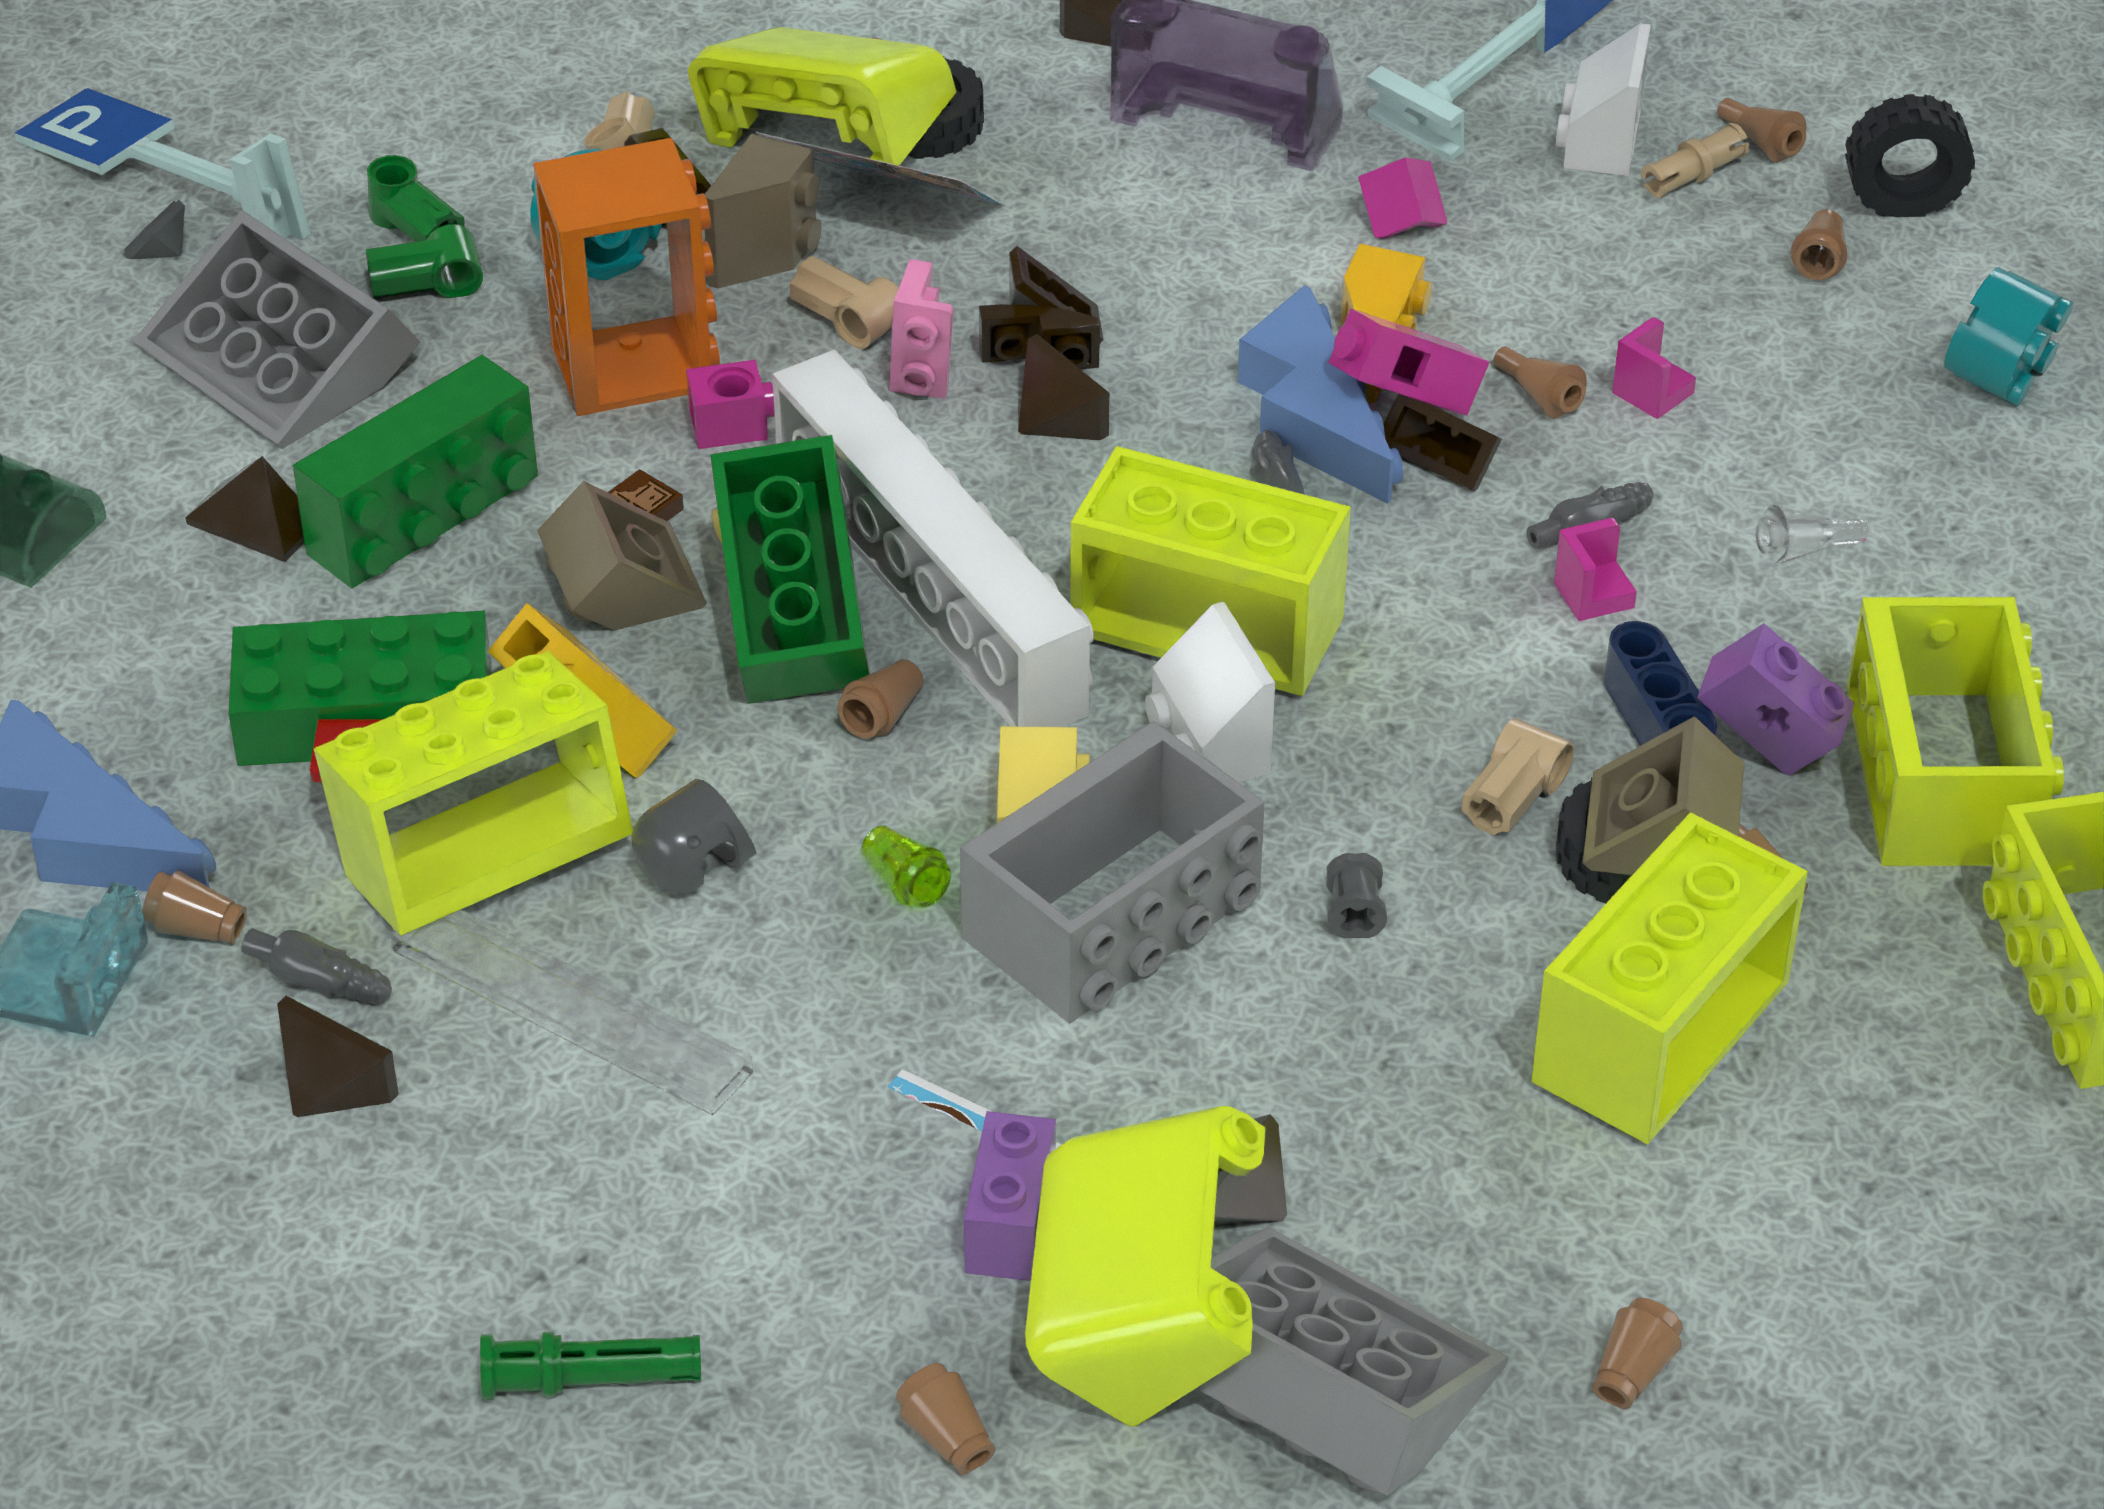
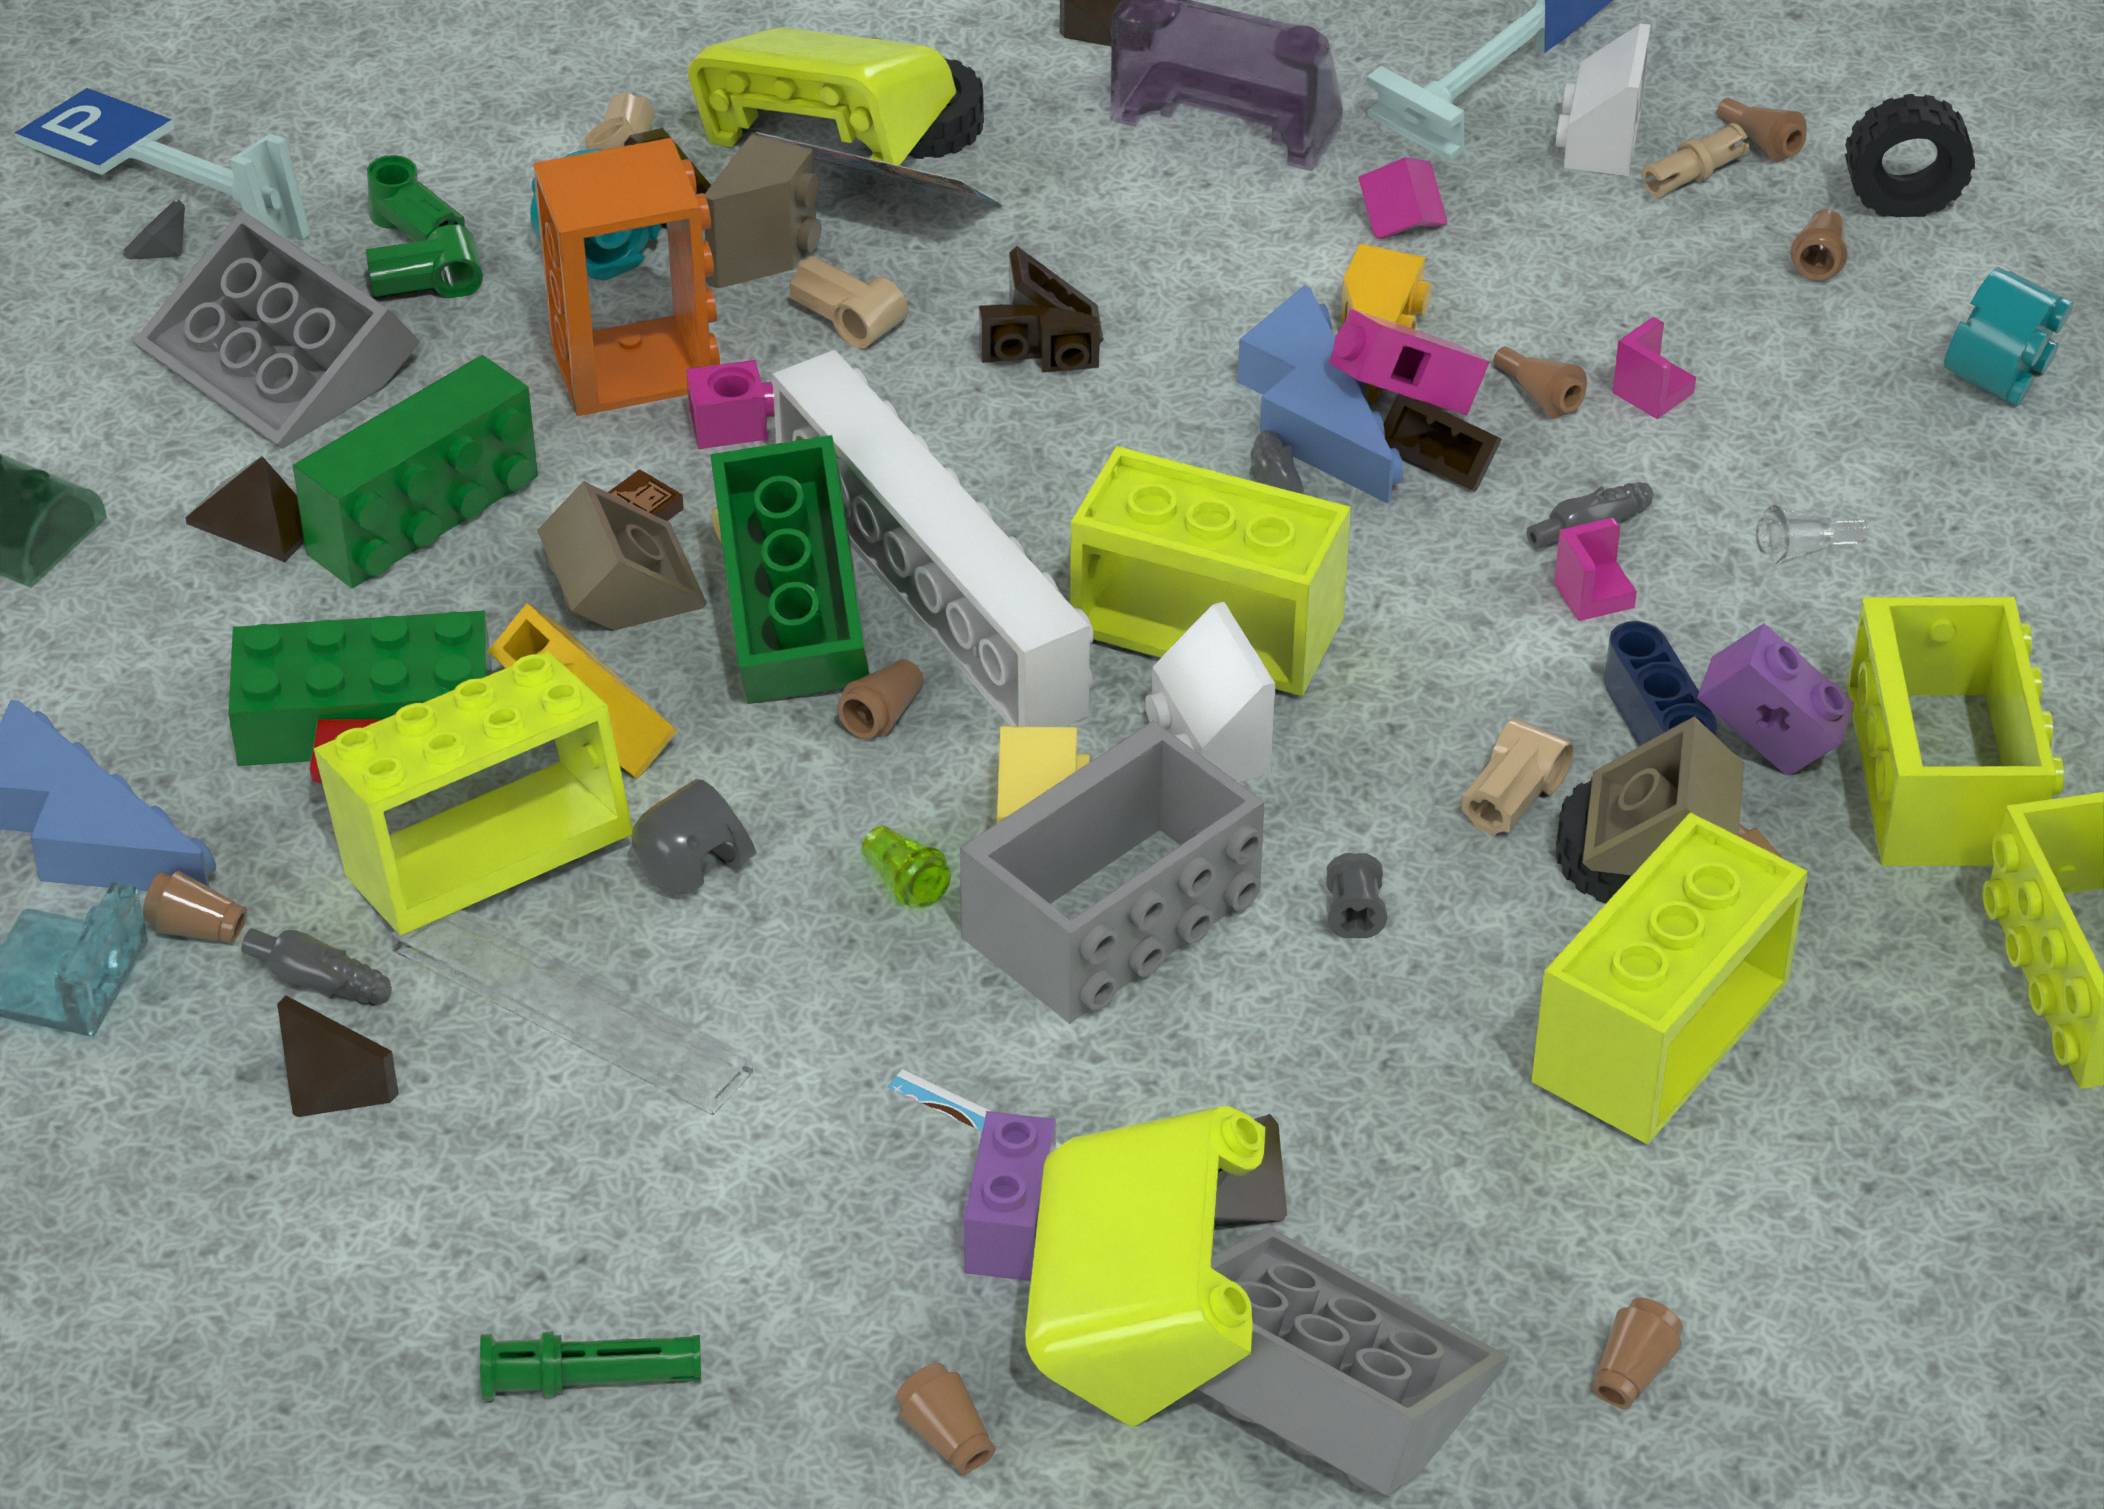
(920, 335): bright pink bracket -> none
(1060, 397): dark brown slope -> none

